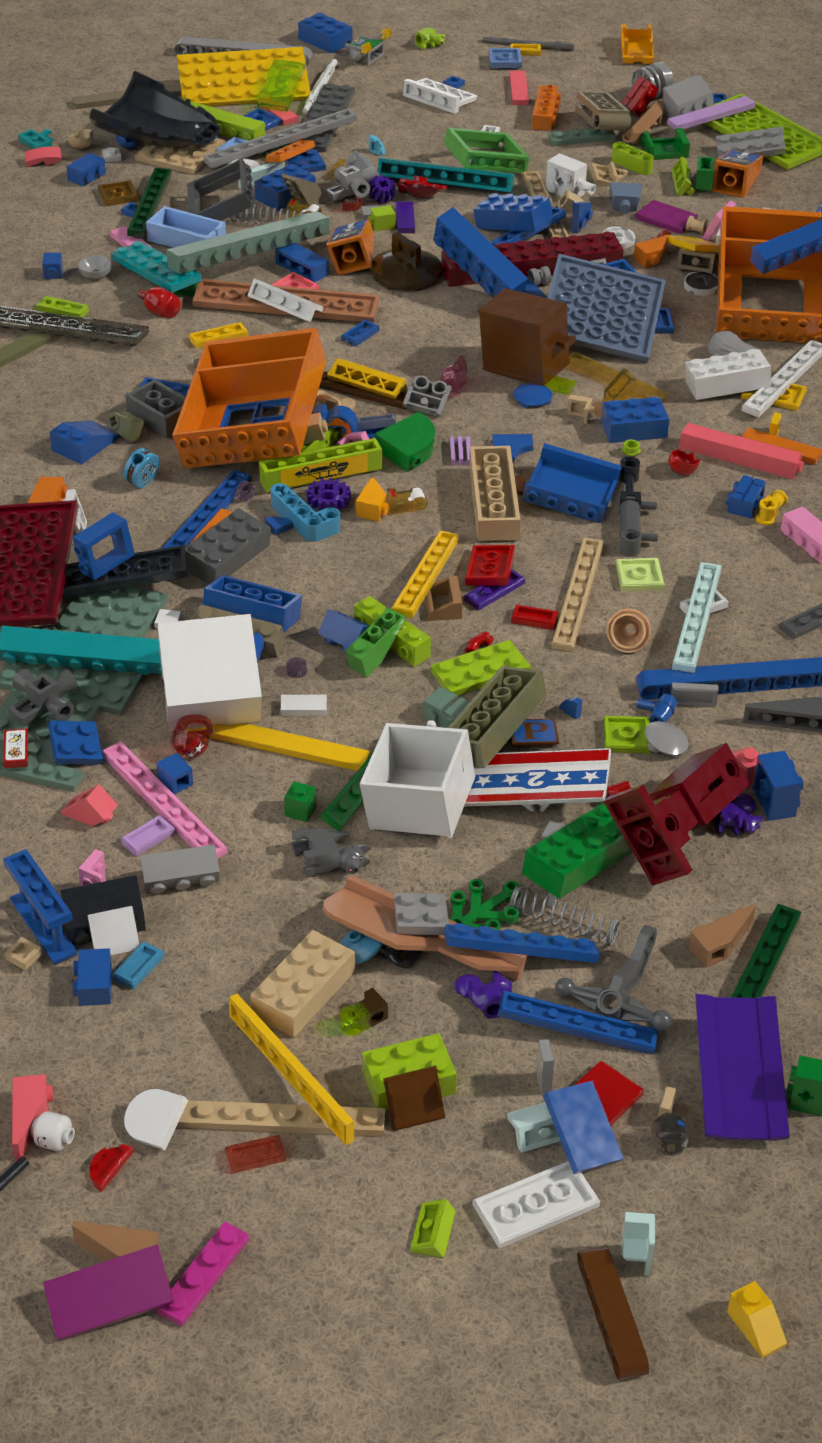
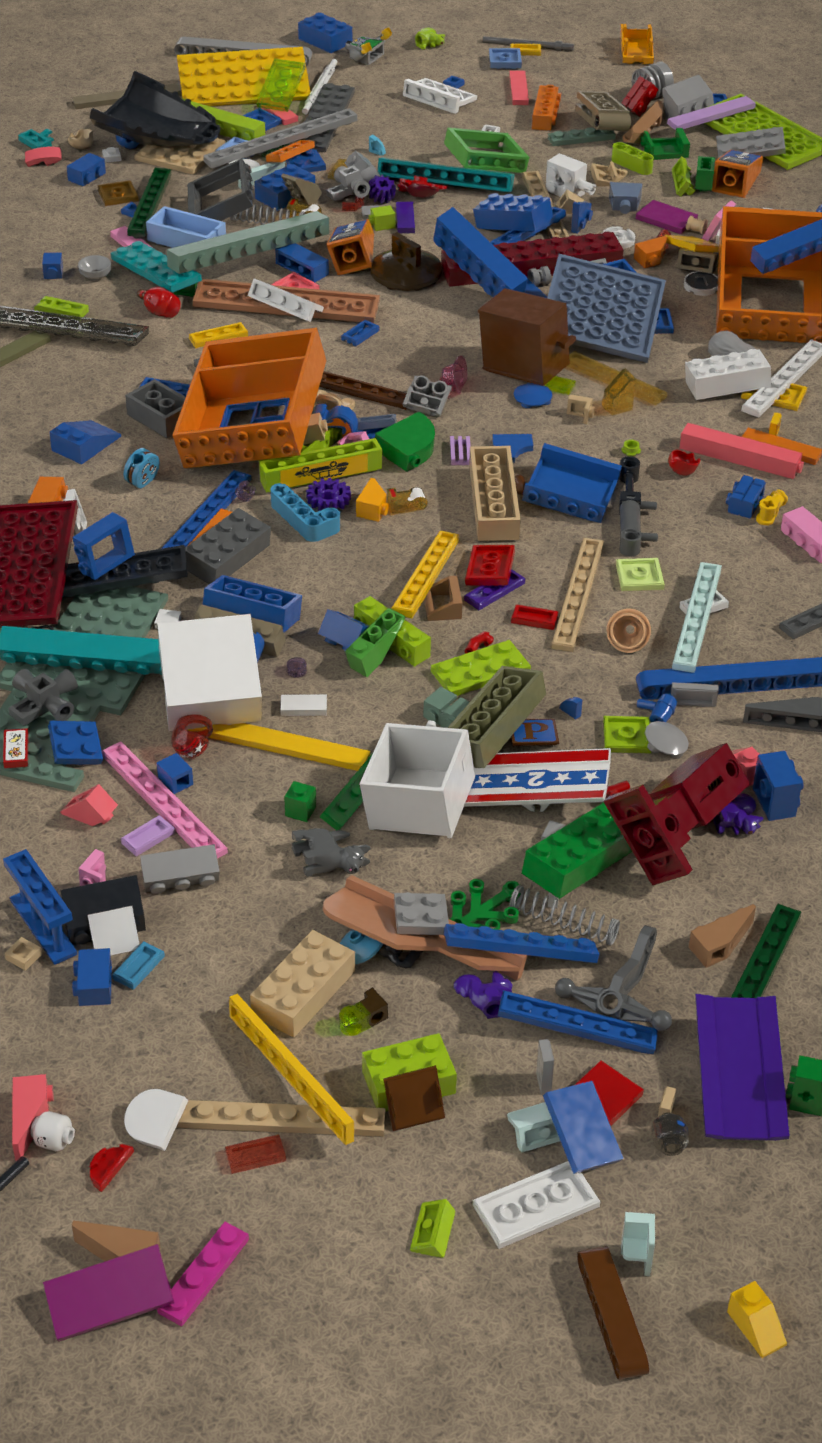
(126, 425): olive piece -> none
(278, 524): blue tile -> none
(348, 371): yellow fence -> none
(634, 419): blue brick -> none

